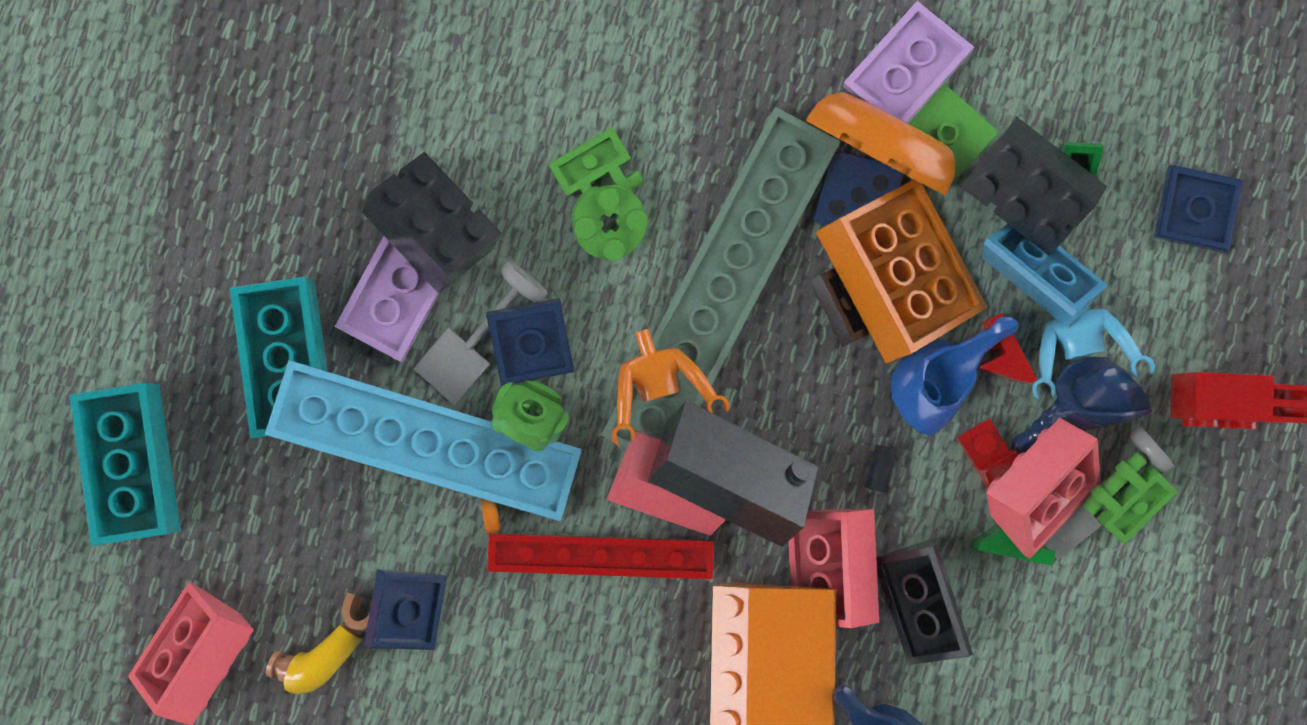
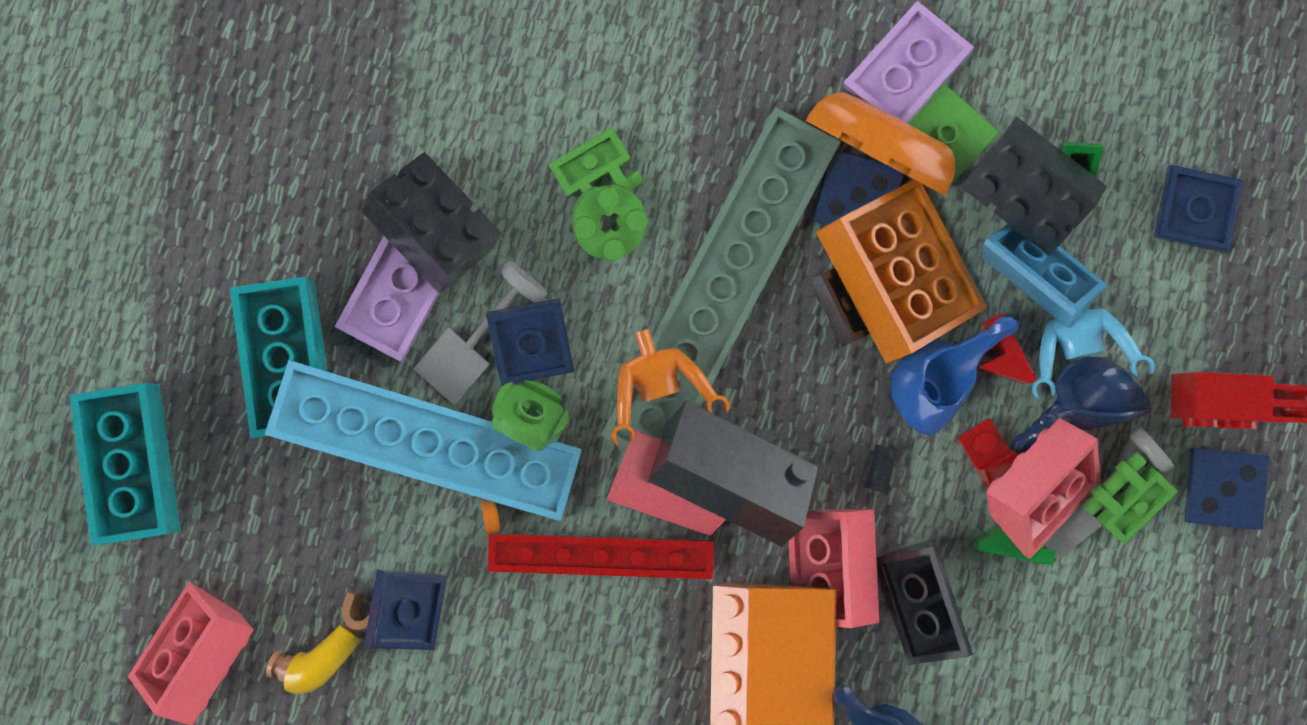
(1226, 489): none -> dark blue tile

